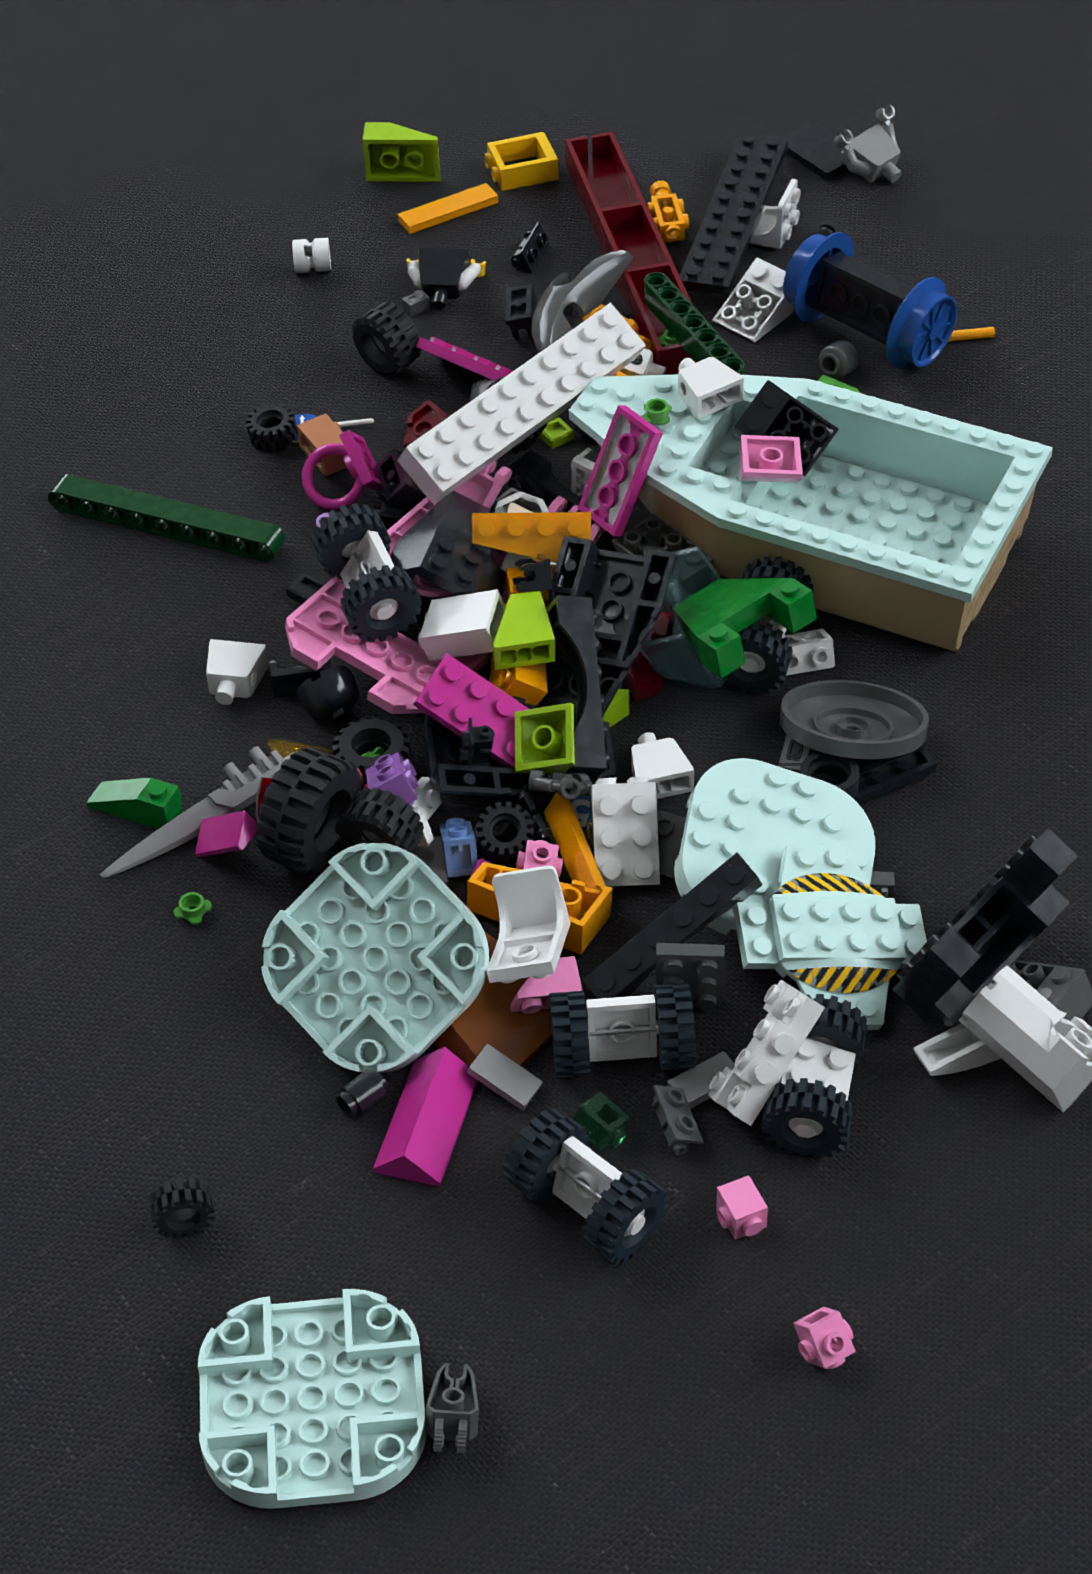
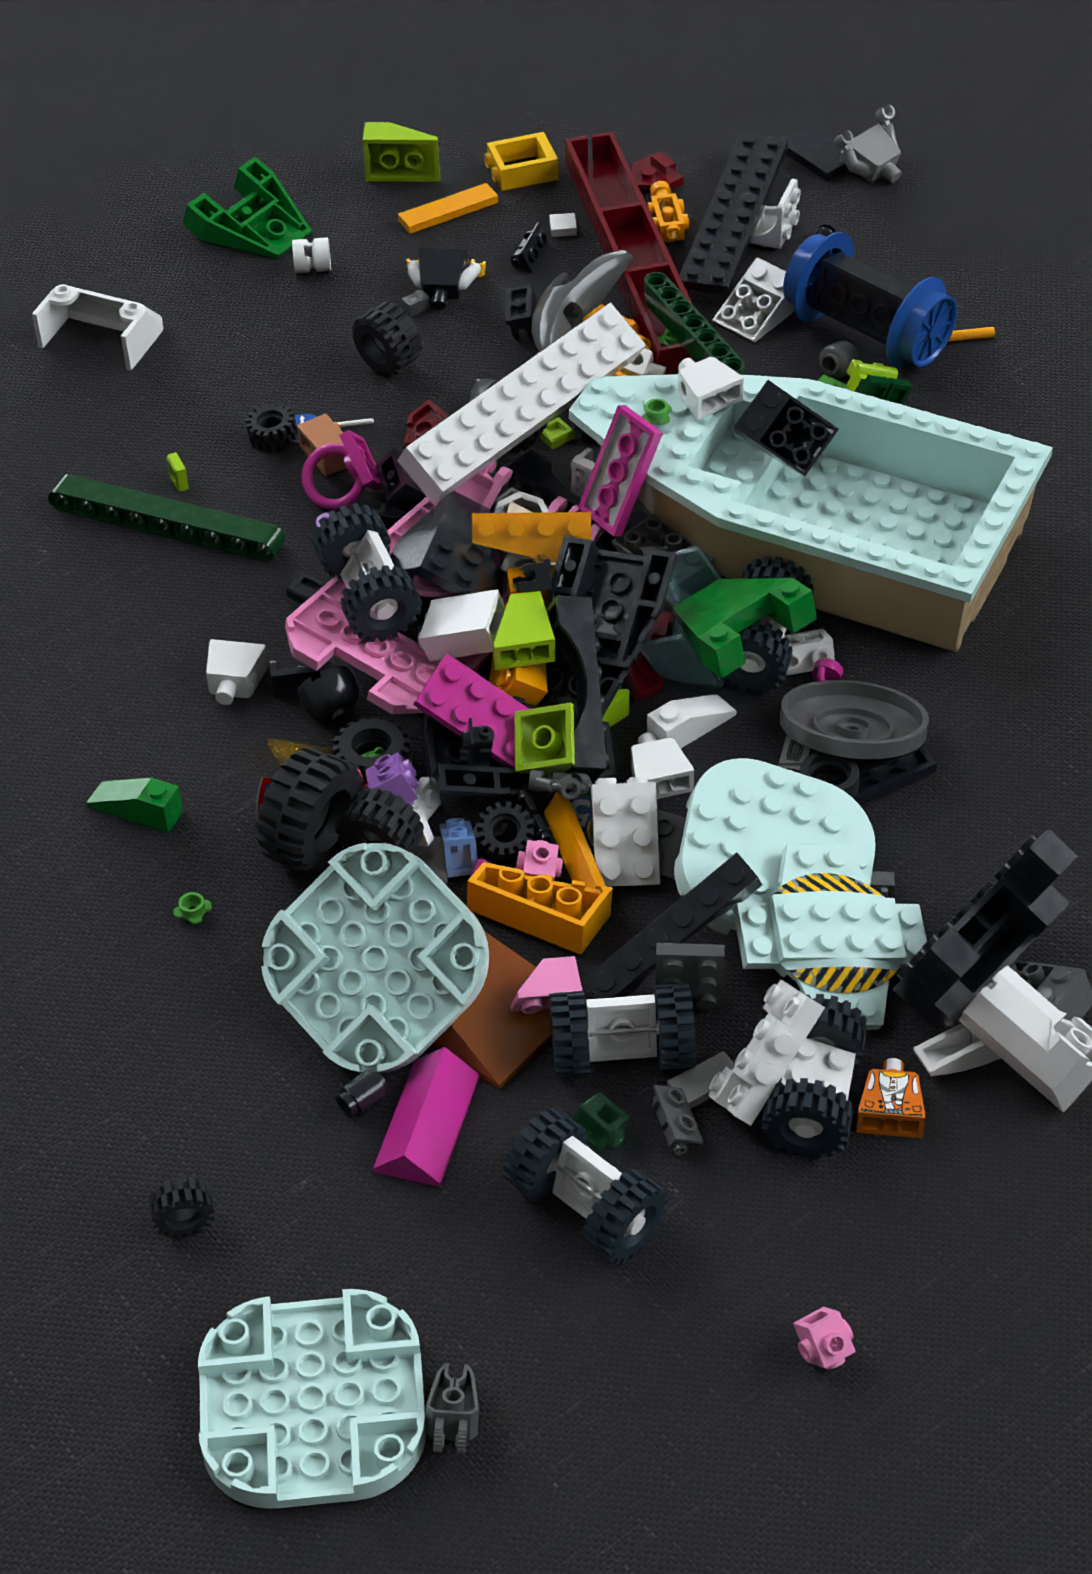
(137, 321): none -> white windscreen
(177, 472): none -> lime tile
(225, 833): dark pink slope -> none
(231, 798): light grey piece -> none
(258, 223): none -> green wedge
(463, 358): dark pink piece -> none
(504, 1077): light grey tile -> none
(531, 924): white bracket -> none
(563, 225): none -> white tile
(654, 169): none -> dark red plate
(689, 718): none -> white slope
(741, 1208): bright pink brick -> none
(770, 459): bright pink slope -> none
(827, 669): none -> dark pink tile
(877, 381): none -> hips
(892, 1102): none -> orange torso

